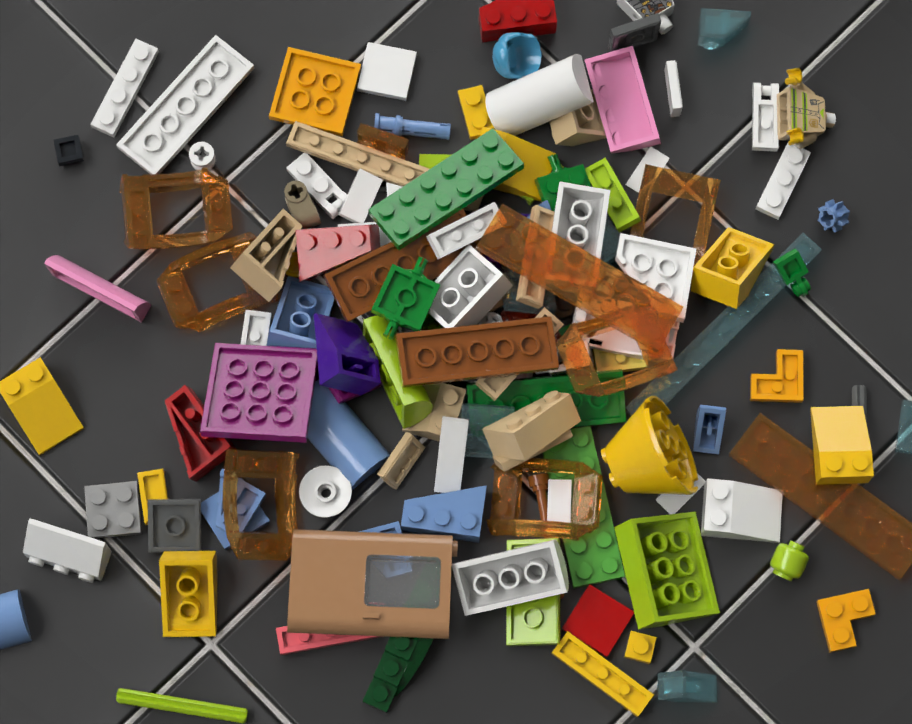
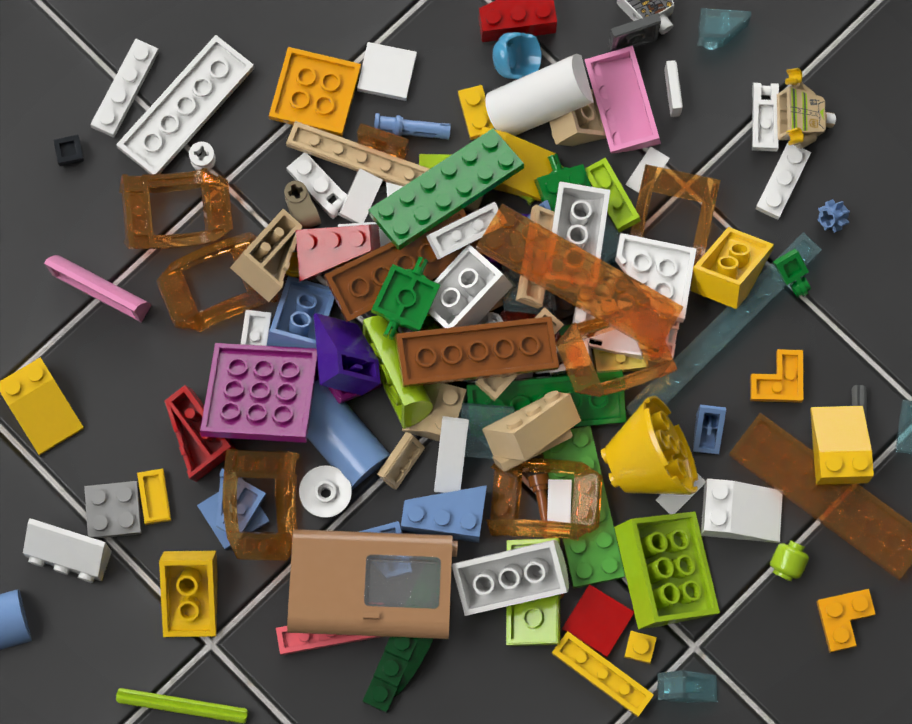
(174, 525): dark grey tile -> none

